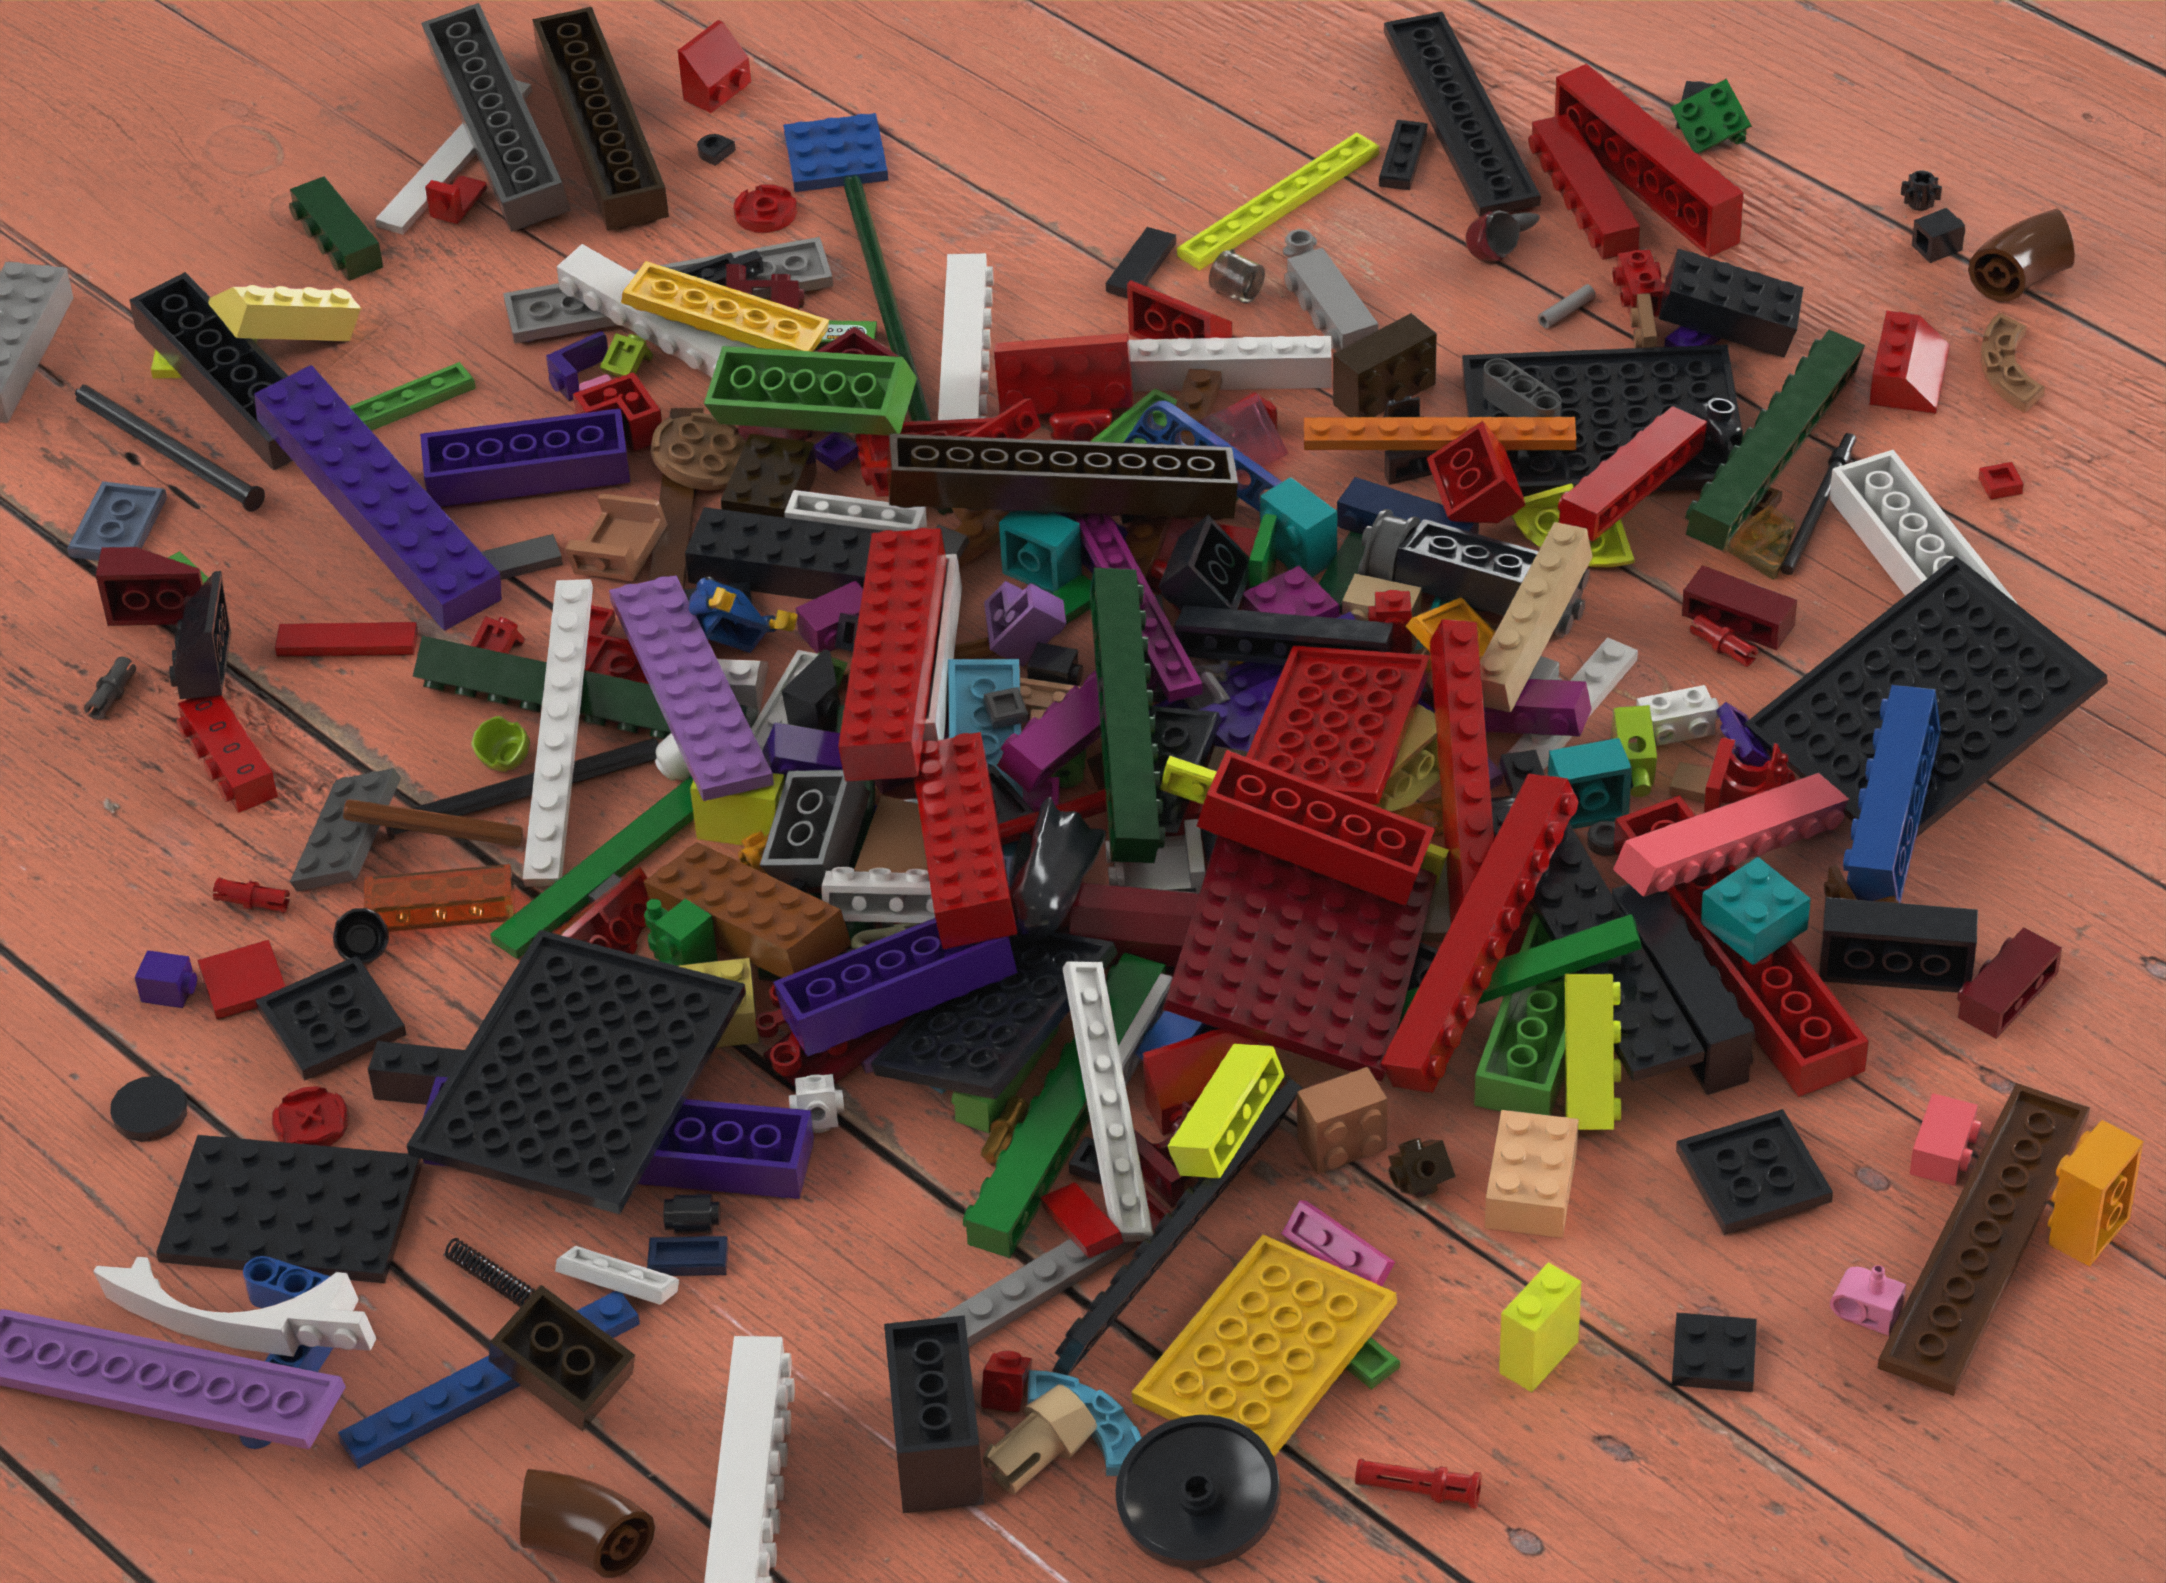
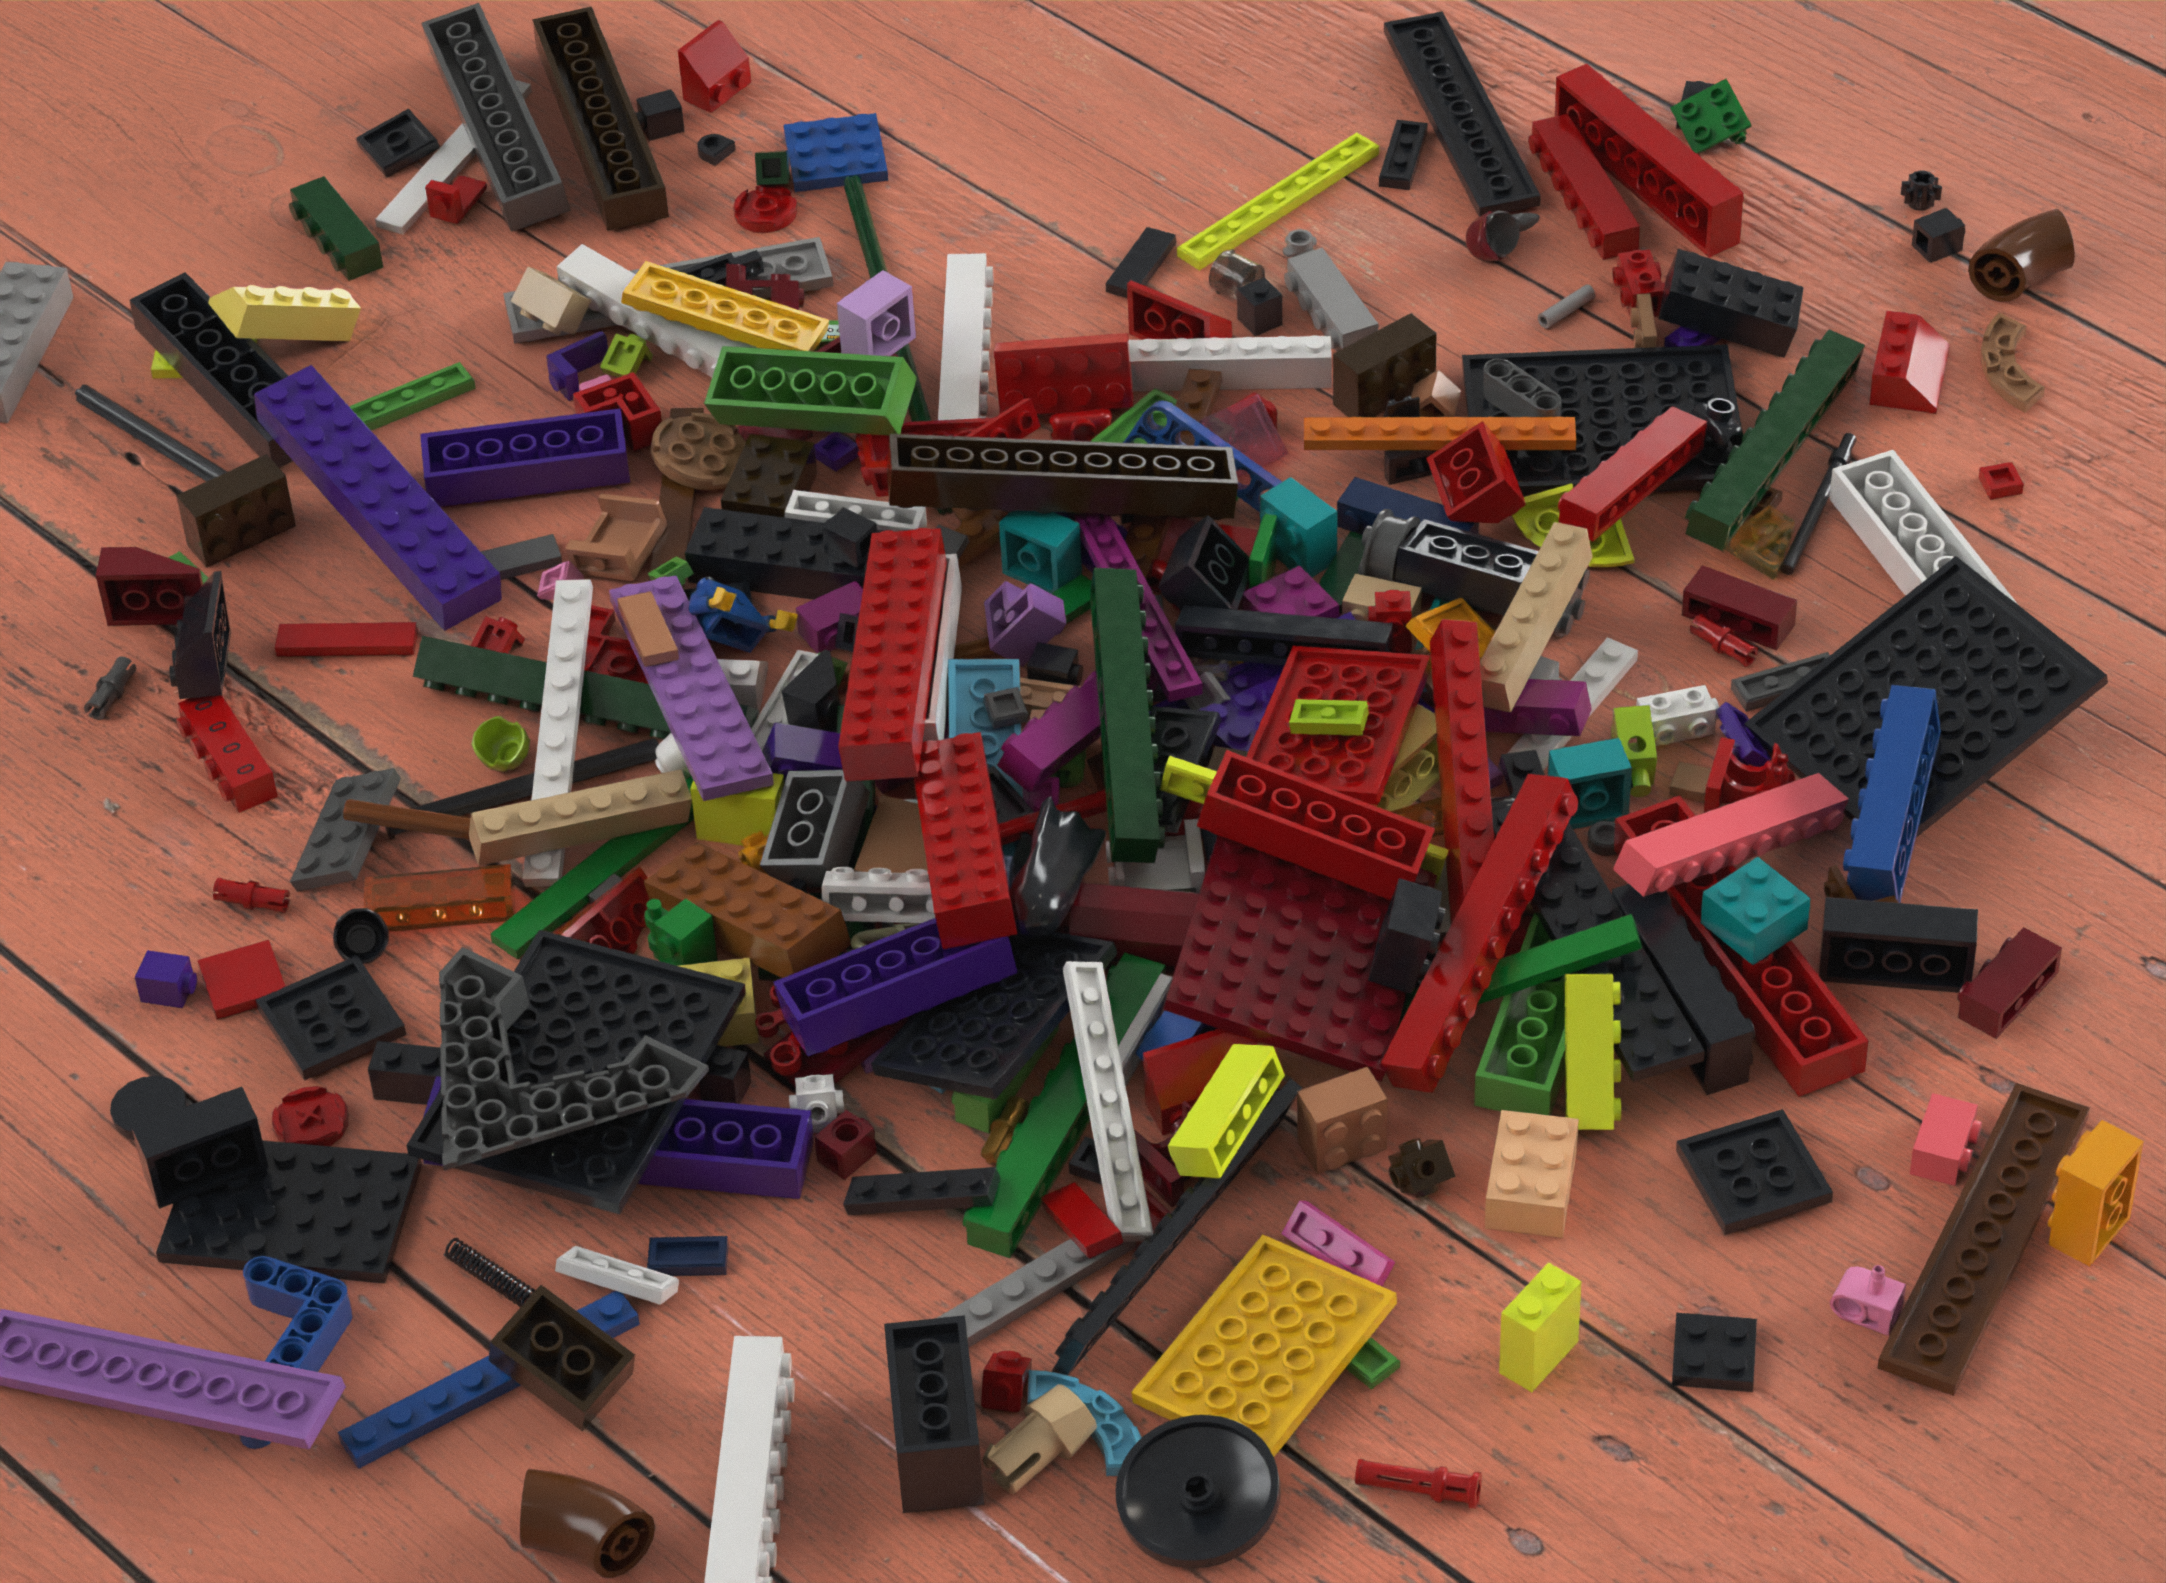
(117, 518): sand blue tile -> none
(200, 1147): none -> black brick
(236, 510): none -> dark brown brick
(311, 1319): white slope -> none
(397, 143): none -> black tile
(484, 1105): none -> dark grey wedge
(550, 301): none -> tan brick
(563, 571): none -> bright pink slope
(579, 817): none -> tan brick
(648, 629): none -> nougat tile
(660, 115): none -> black brick
(673, 567): none -> bright green plate
(691, 1214): black brick -> none
(727, 1076): none -> black brick
(772, 167): none -> dark green brick
(845, 1144): none -> dark red brick
(848, 536): none -> black brick
(877, 317): none -> lavender brick
(922, 1191): none -> black plate
(1259, 306): none -> black brick
(1328, 717): none -> lime plate
(1407, 936): none -> black brick
(1436, 395): none -> nougat brick
(1765, 686): none -> dark grey tile

